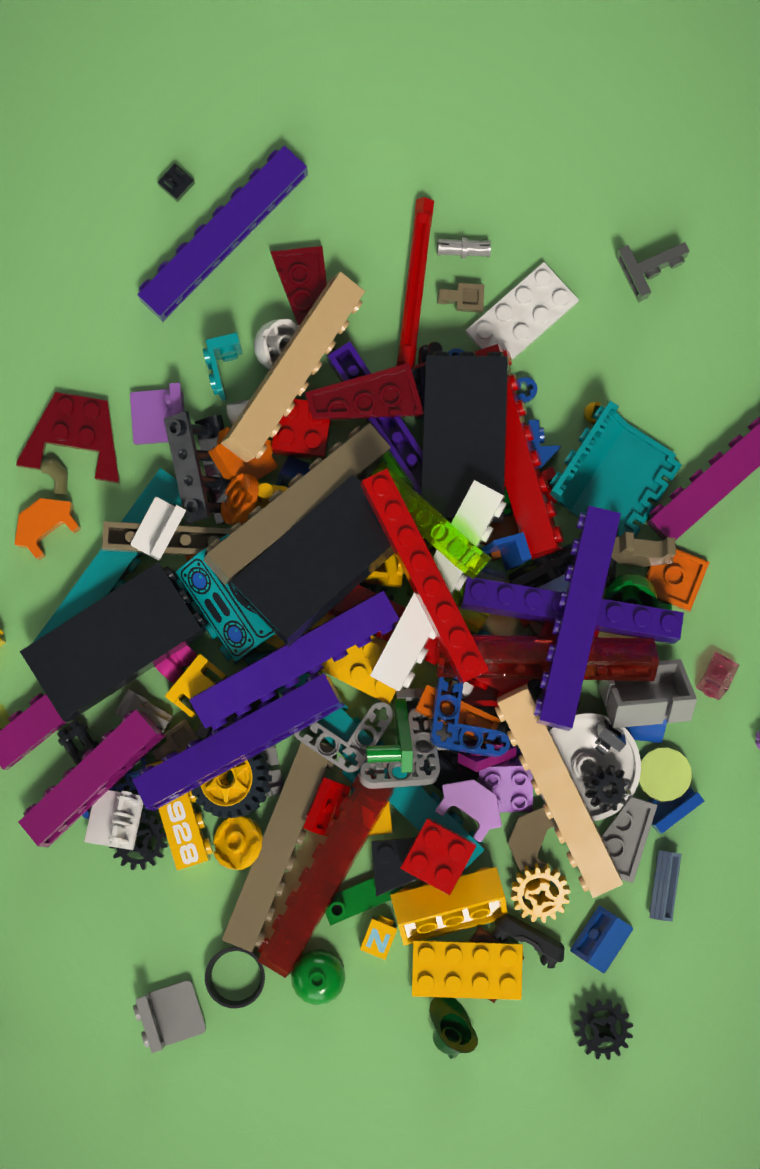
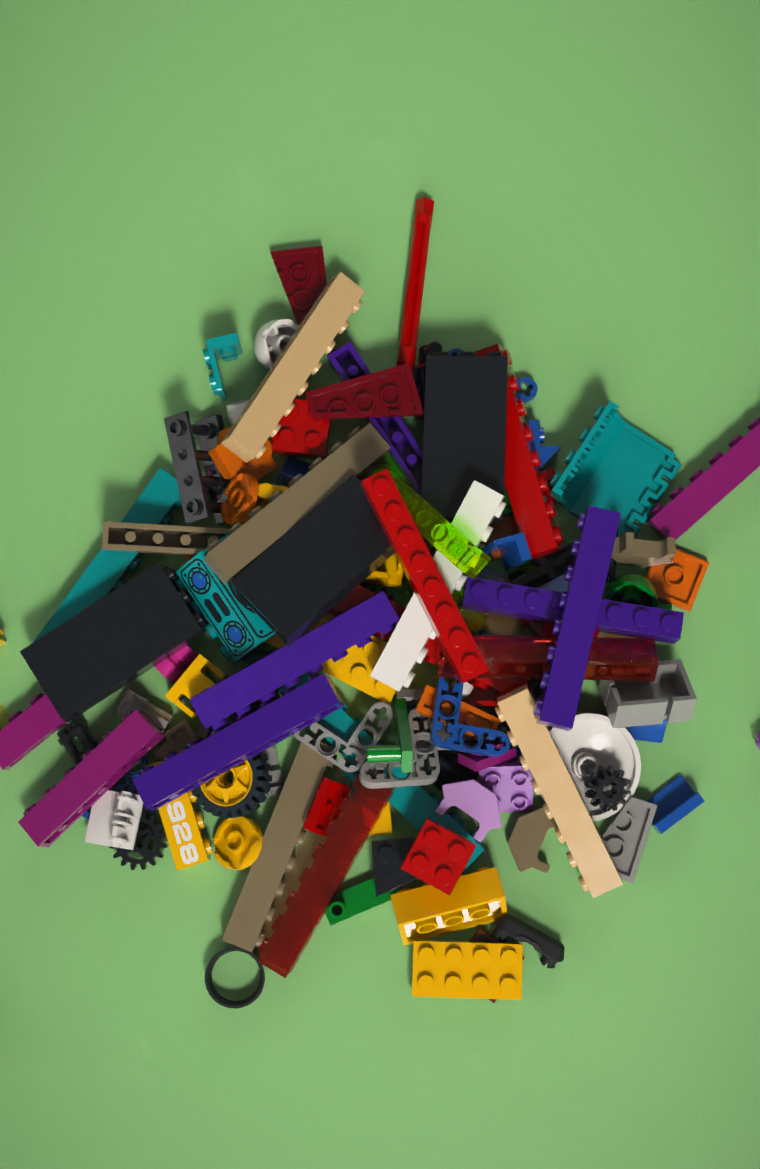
(41, 520): orange piece -> none
(58, 473): olive arm -> none
(75, 424): dark red wing -> none
(149, 411): medium lavender bracket -> none
(157, 528): white panel -> none
(169, 1015): light grey bracket -> none
(176, 182): black tile -> none
(223, 233): dark purple brick -> none
(318, 977): green cylinder -> none
(379, 936): yellow brick -> none
(452, 1027): dark green piece -> none
(463, 247): light grey pin -> none
(467, 297): dark tan plate -> none
(524, 312): white plate -> none
(548, 901): yellow gear -> none
(589, 410): yellow hinge -> none
(601, 939): blue panel -> none
(609, 737): black tile -> none
(610, 1018): black gear -> none
(648, 268): dark grey bracket -> none
(665, 774): yellowish green tile -> none
(665, 885): sand blue piece -> none
(717, 676): clear pink bracket -> none

